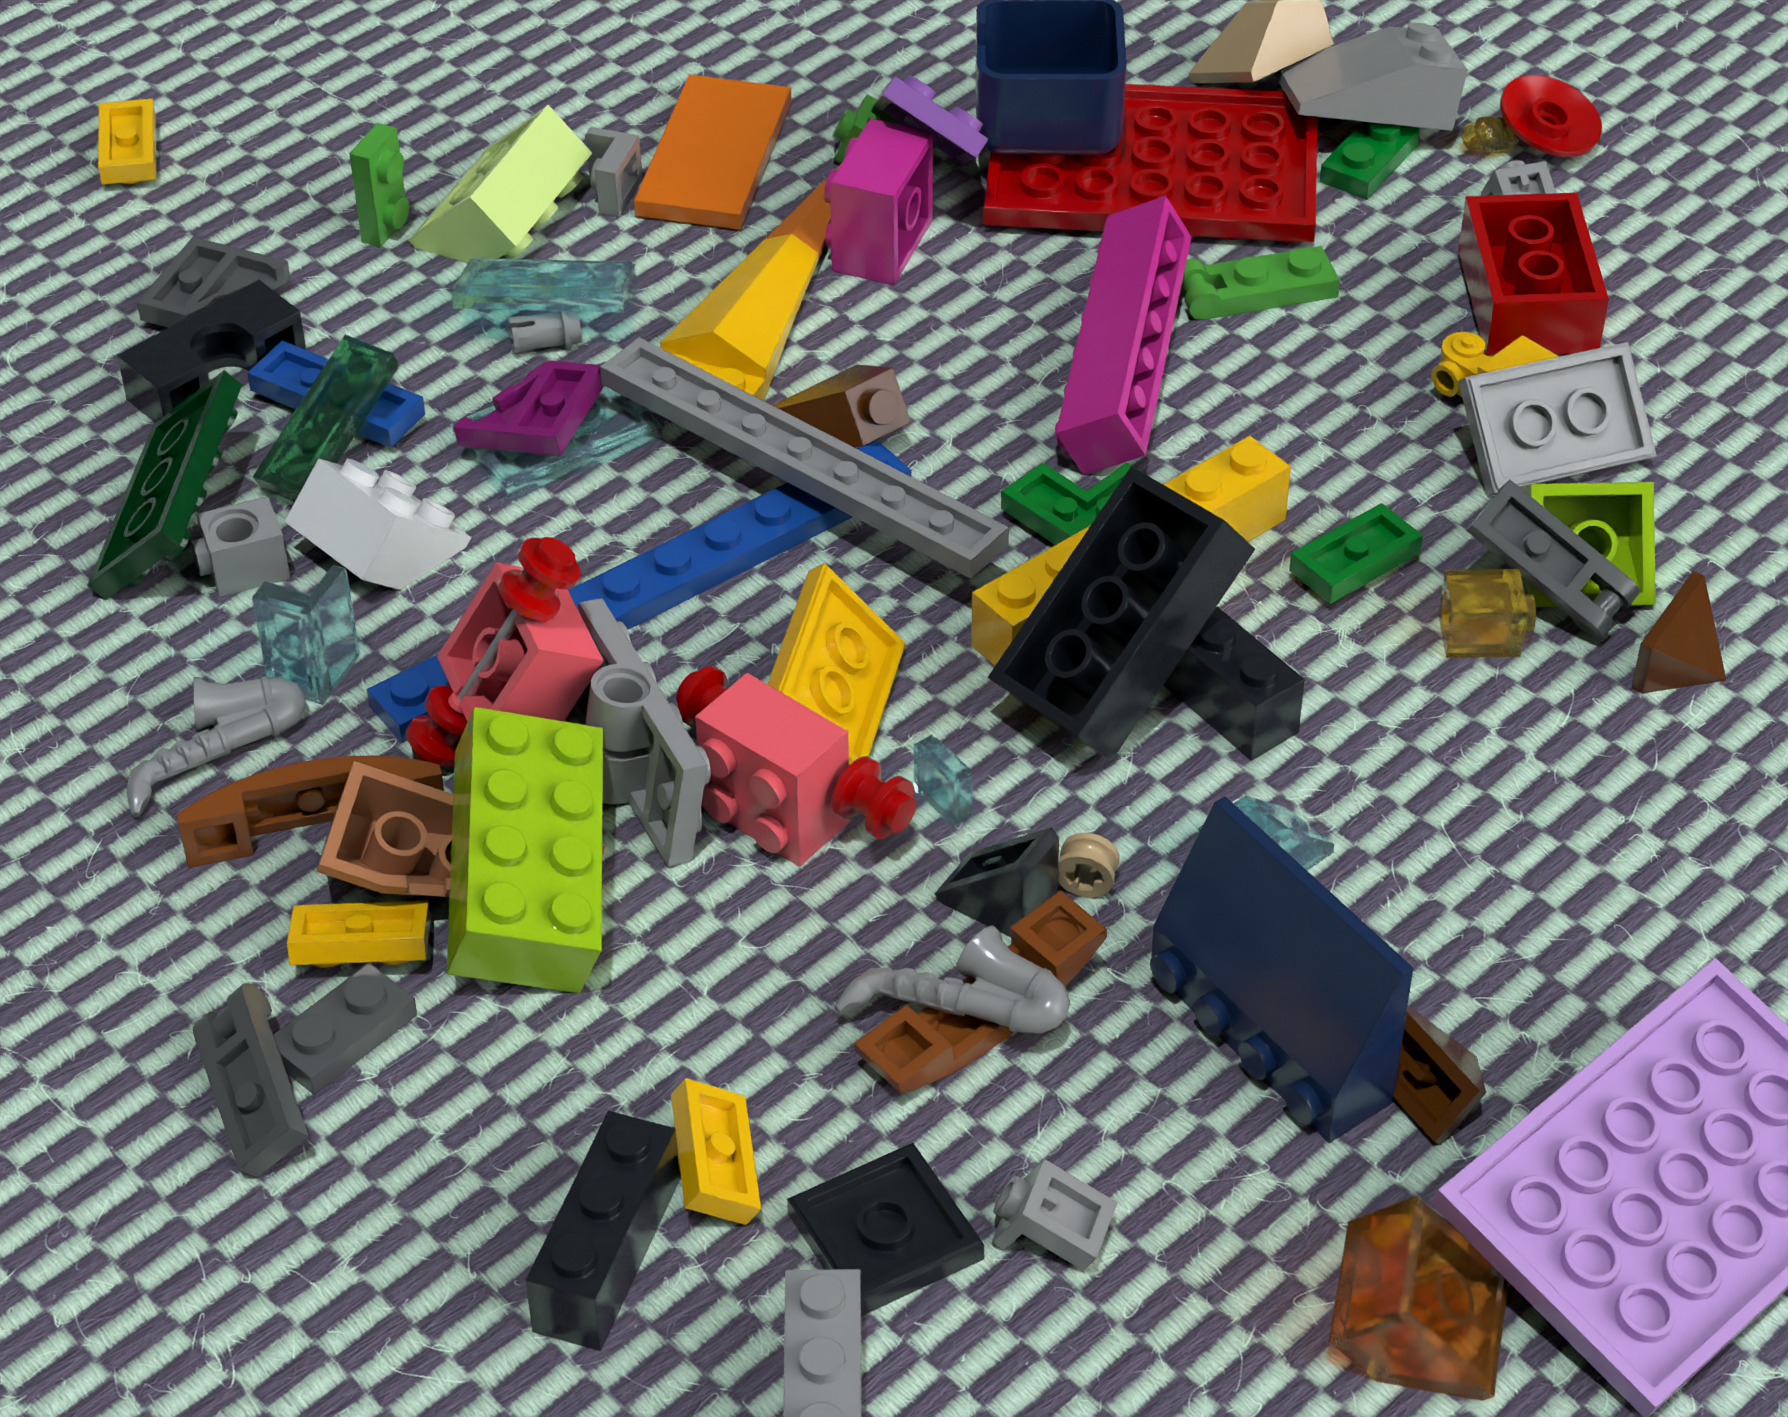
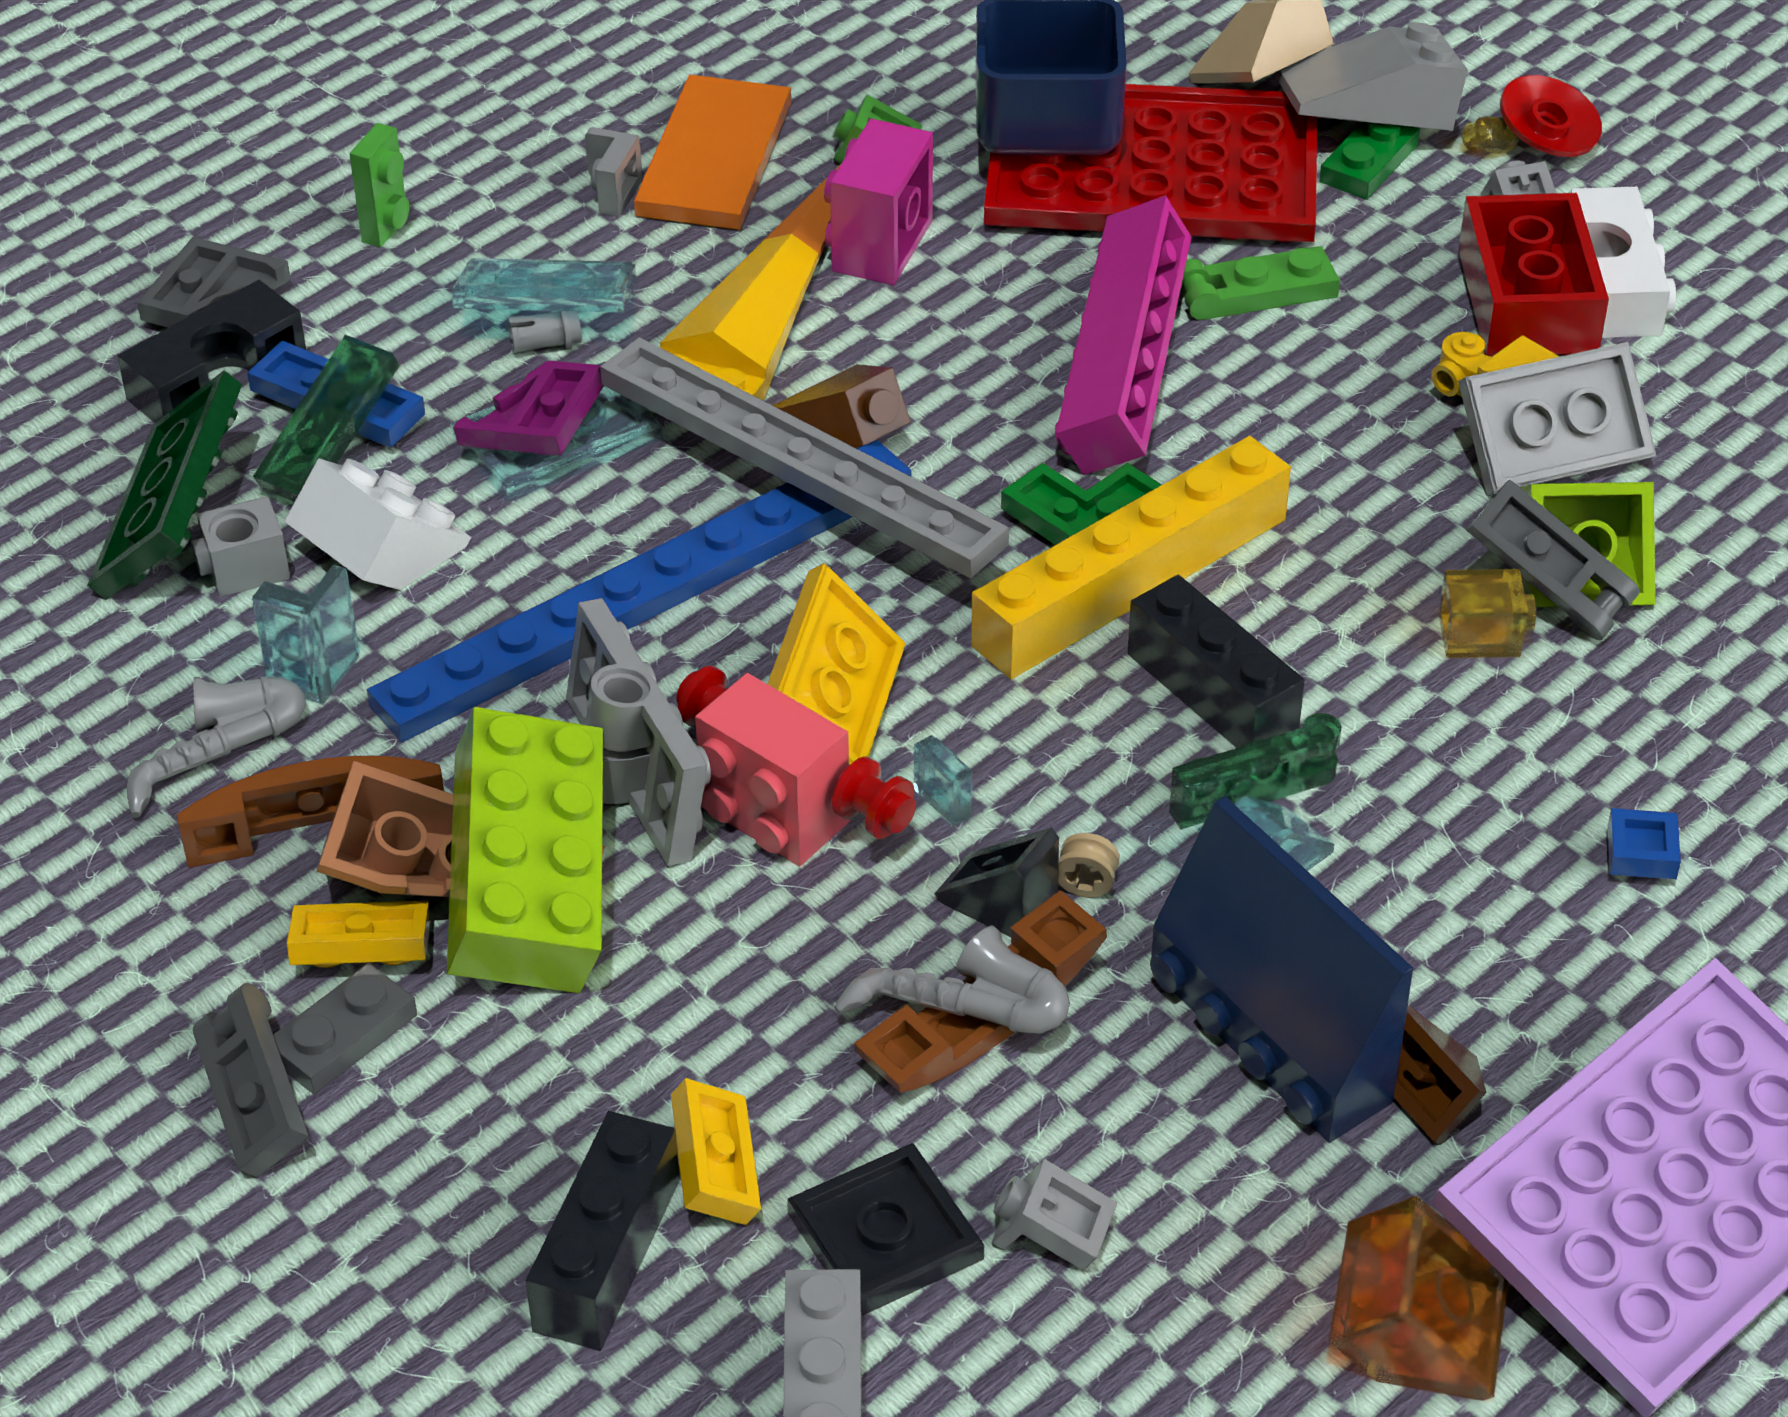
(127, 141): yellow plate -> none
(506, 192): yellowish green slope -> none
(511, 651): coral brick -> none
(912, 106): medium lavender plate -> none
(1122, 612): black brick -> none
(1260, 770): none -> clear green plate
(1355, 553): green plate -> none
(1628, 261): none -> white arch
(1643, 843): none -> blue plate
(1682, 643): reddish brown slope -> none

